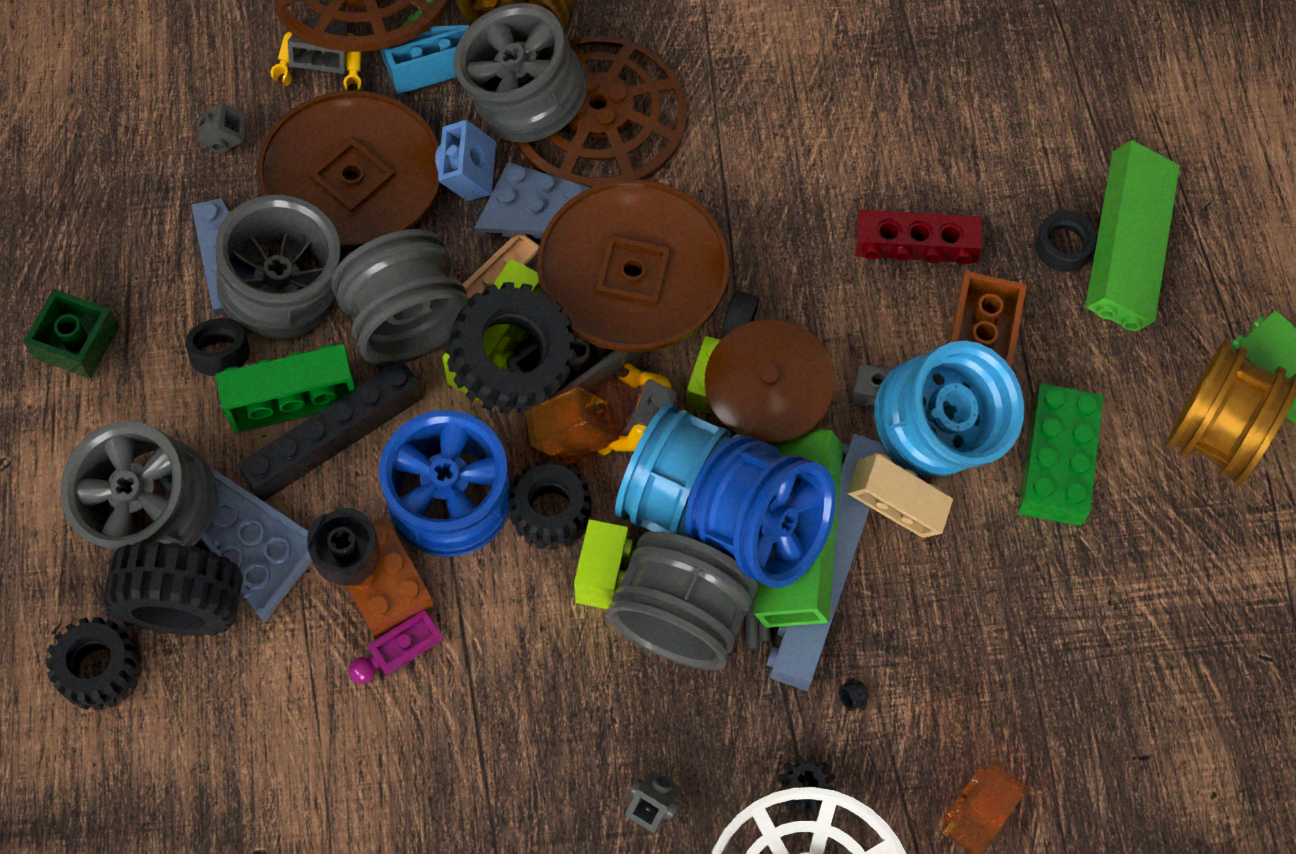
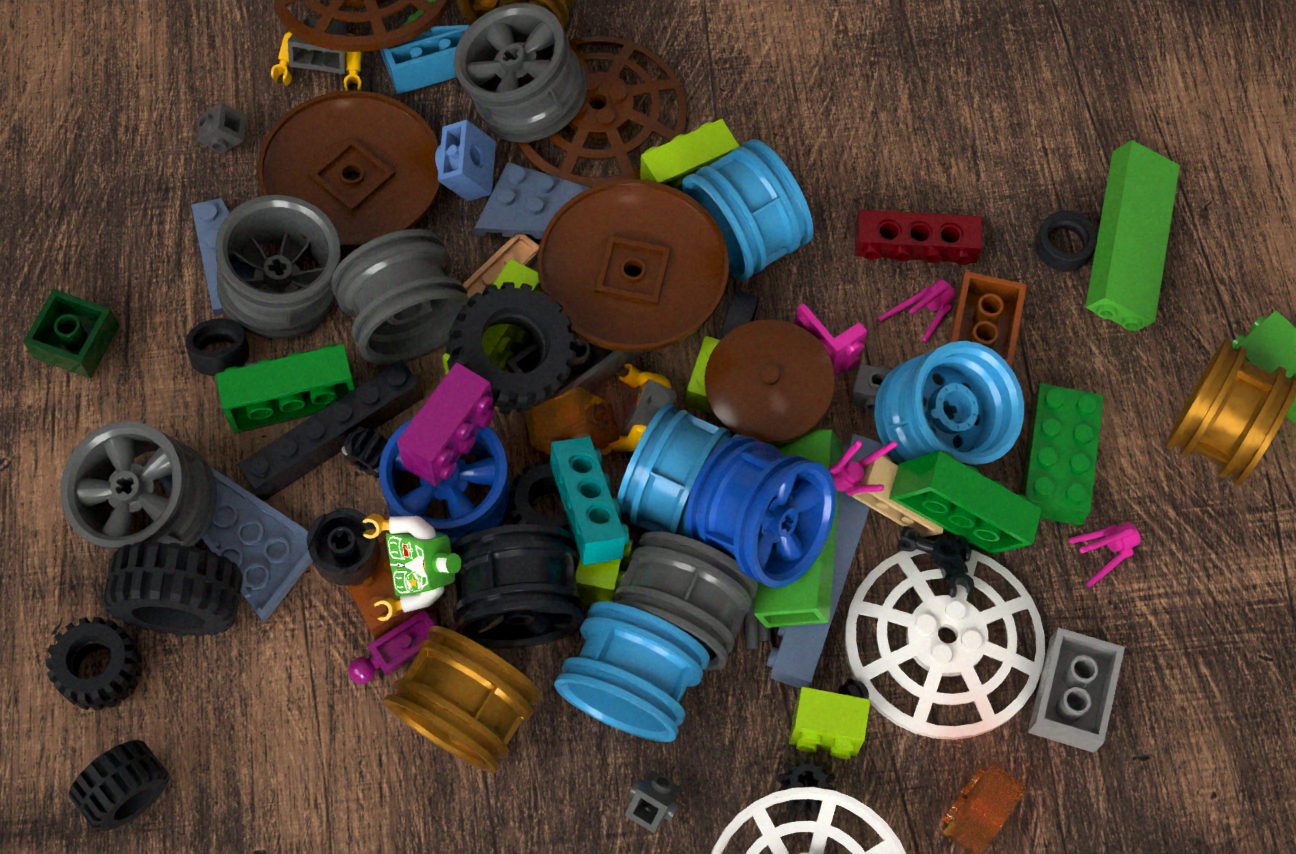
(119, 785): none -> black tyre
(364, 450): none -> black gear
(418, 561): none -> torso
(447, 425): none -> magenta brick
(463, 698): none -> pearl gold wheel
(517, 586): none -> black wheel
(588, 500): none -> teal brick
(632, 671): none -> dark azure wheel
(687, 154): none -> lime brick
(753, 205): none -> dark azure wheel
(829, 723): none -> lime brick
(844, 349): none -> dark pink bracket
(849, 474): none -> dark pink plant
(934, 298): none -> dark pink plant
(940, 657): none -> white dish
(946, 554): none -> black piece
(965, 502): none -> green brick
(1076, 690): none -> light grey brick
(1118, 538): none -> dark pink plant

